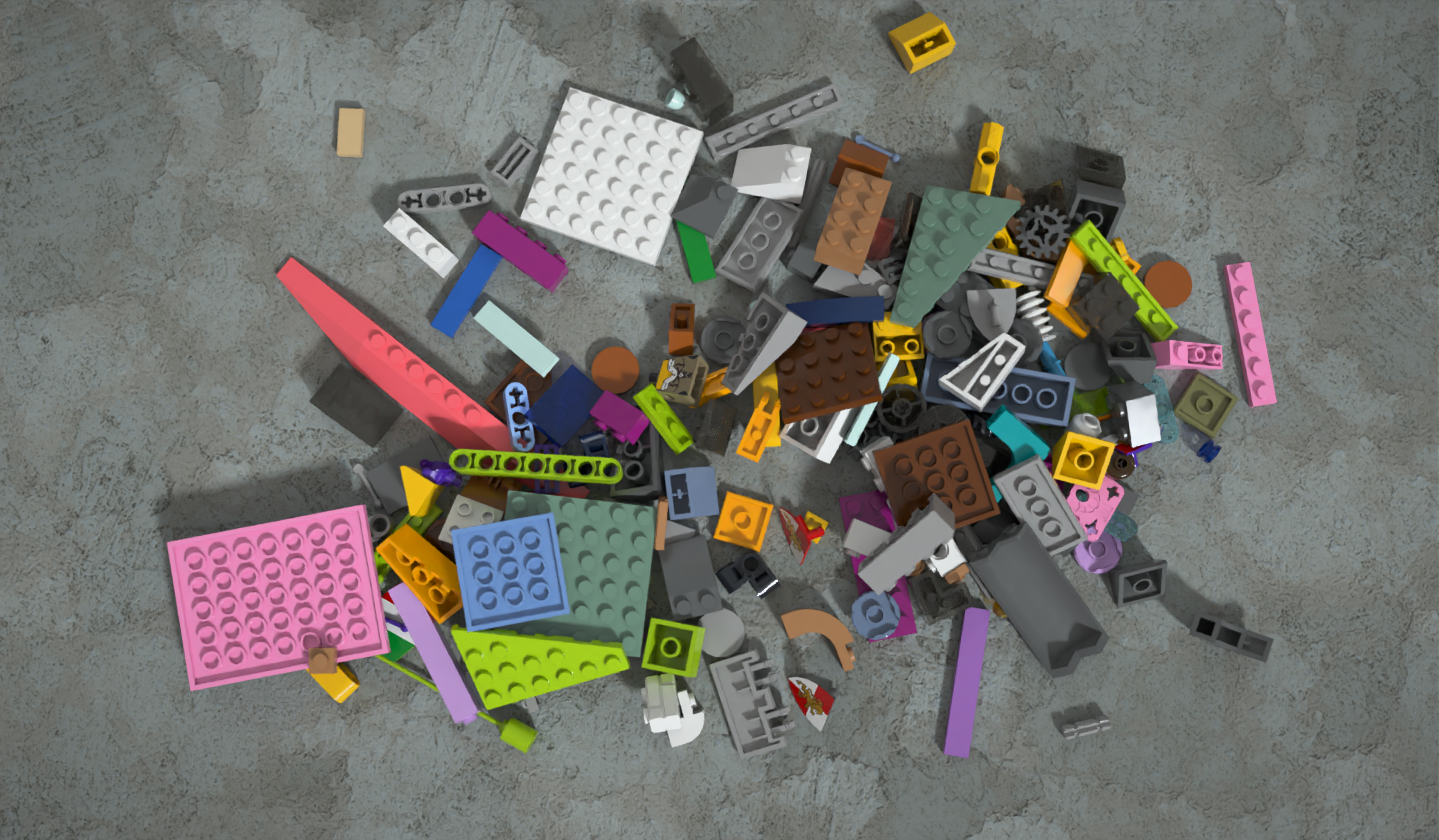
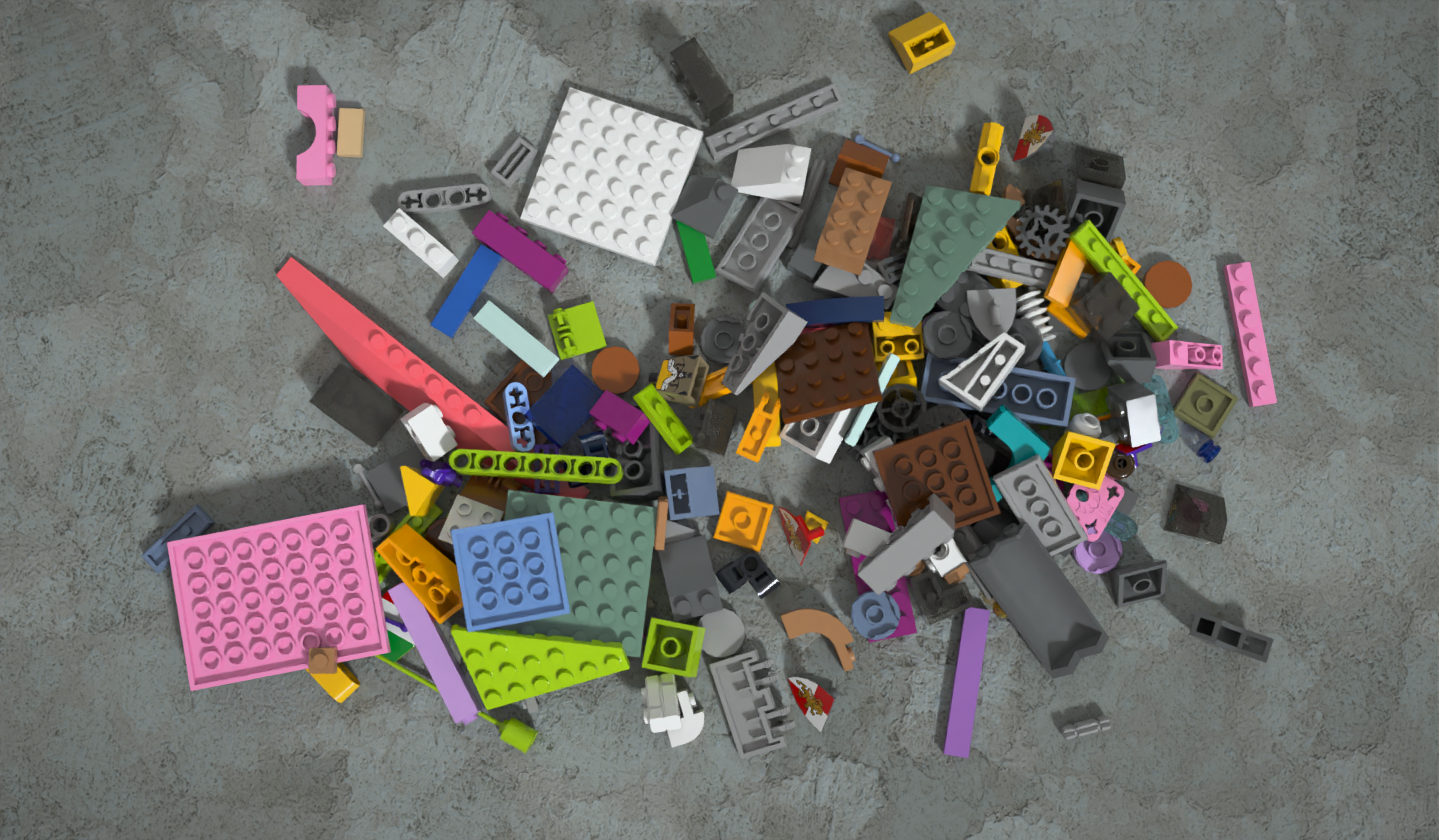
(191, 525): none -> sand blue tile
(316, 163): none -> bright pink arch
(429, 431): none -> white brick
(576, 330): none -> lime hinge
(674, 99): light aqua hinge -> none
(1035, 134): none -> shield
(1197, 515): none -> clear smoke slope

